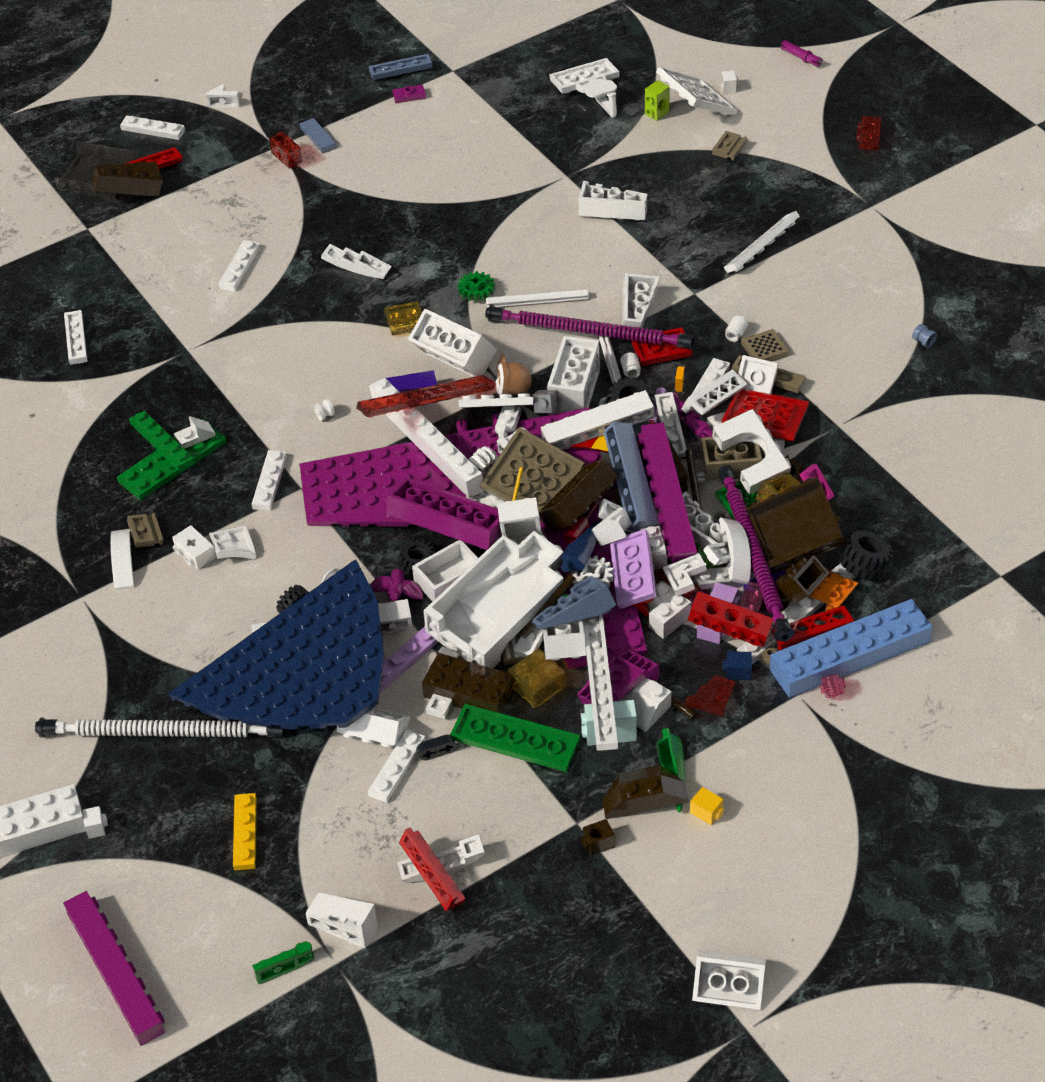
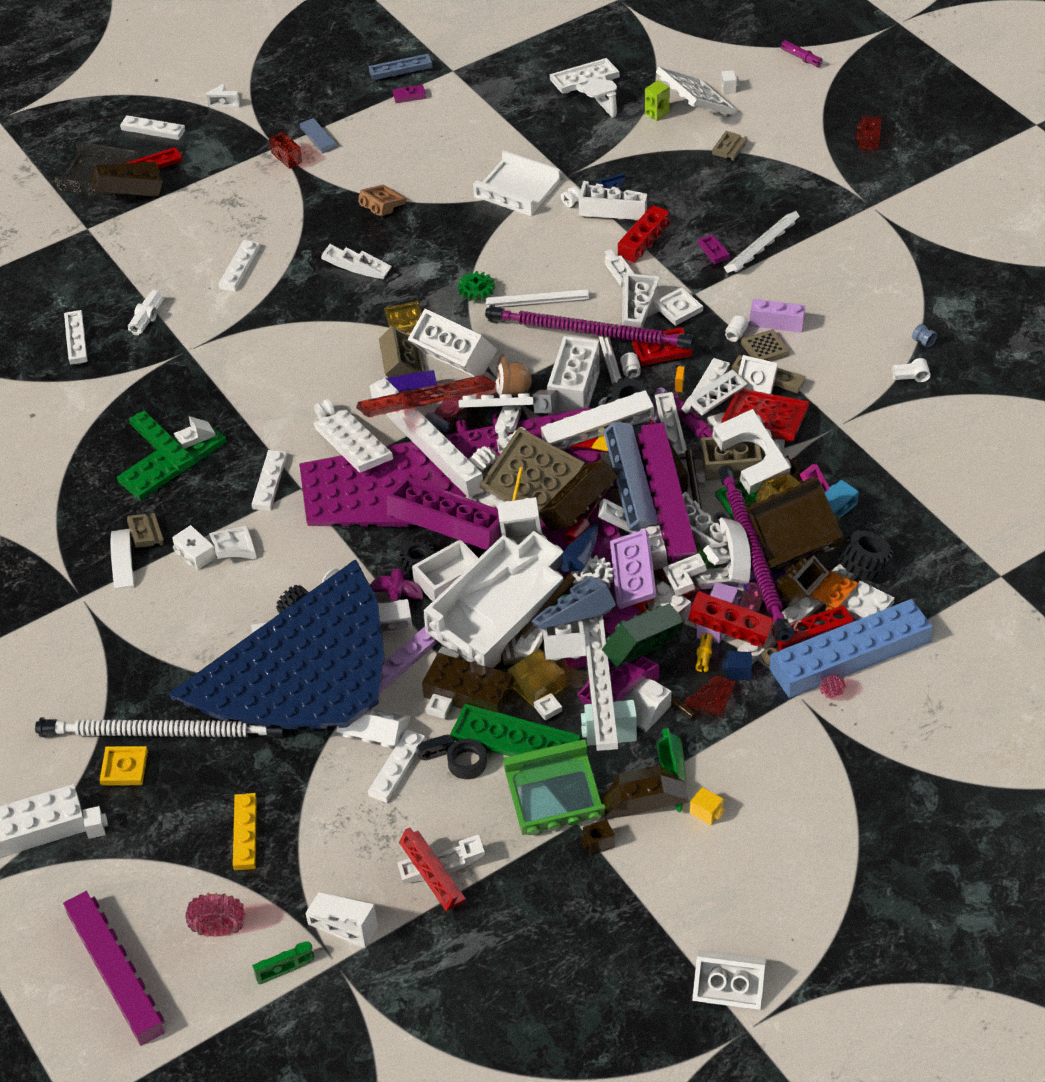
(123, 765): none -> yellow plate
(145, 312): none -> white piece
(215, 915): none -> clear pink gear
(353, 441): none -> white plate
(380, 199): none -> medium nougat plate
(399, 354): none -> dark tan slope
(438, 422): none -> sand blue cone
(448, 409): none -> clear pink plate
(470, 771): none -> black tyre
(518, 183): none -> white panel
(548, 706): none -> white plate
(553, 787): none -> panel
(570, 197): none -> white wheel
(612, 527): white slope -> none
(614, 181): none -> dark blue tile
(617, 266): none -> white hinge
(642, 634): none -> dark green brick
(643, 233): none -> red brick
(678, 306): none -> white plate
(704, 652): none -> yellow pin
(713, 249): none -> magenta plate
(777, 315): none -> lavender brick
(842, 498): none -> dark azure brick
(866, 601): none -> white plate
(917, 369): none -> white piece

